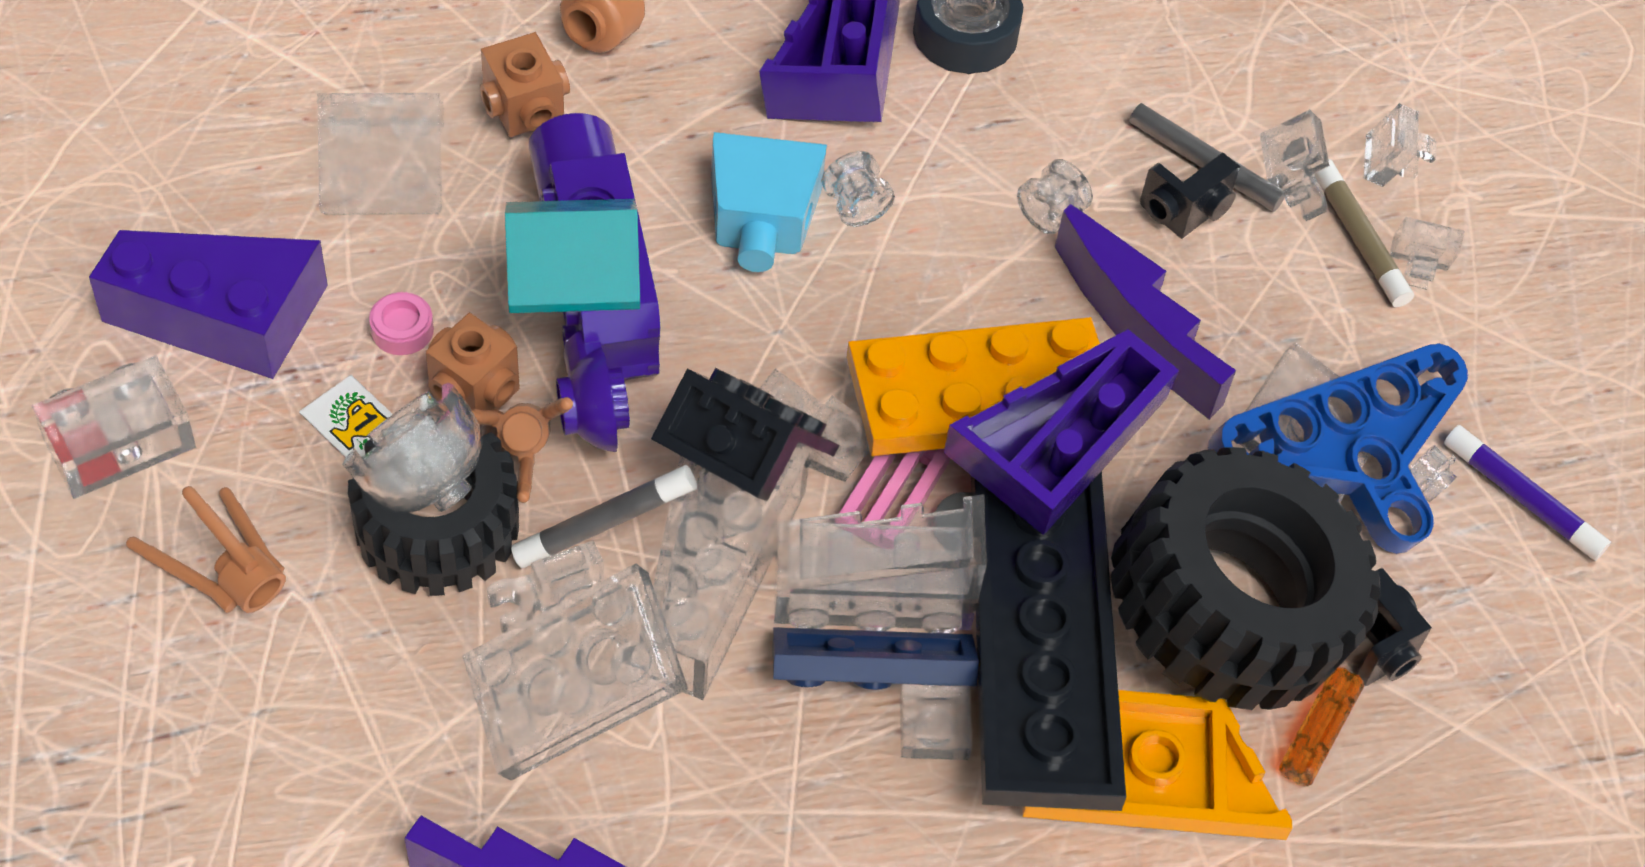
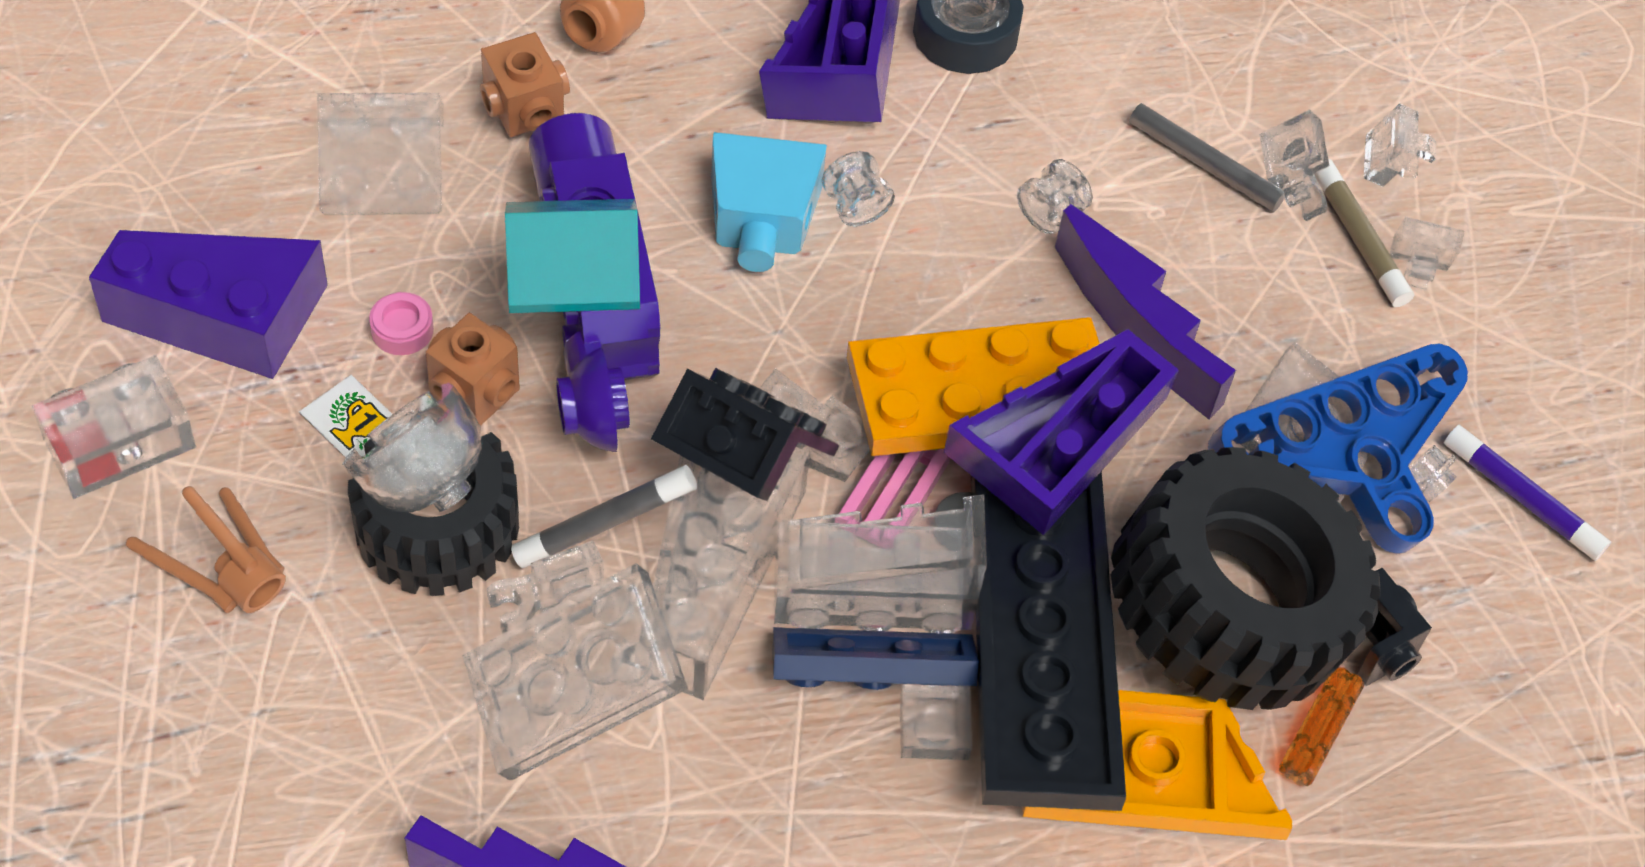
(524, 433): nougat plant -> none
(1190, 203): black bracket -> none

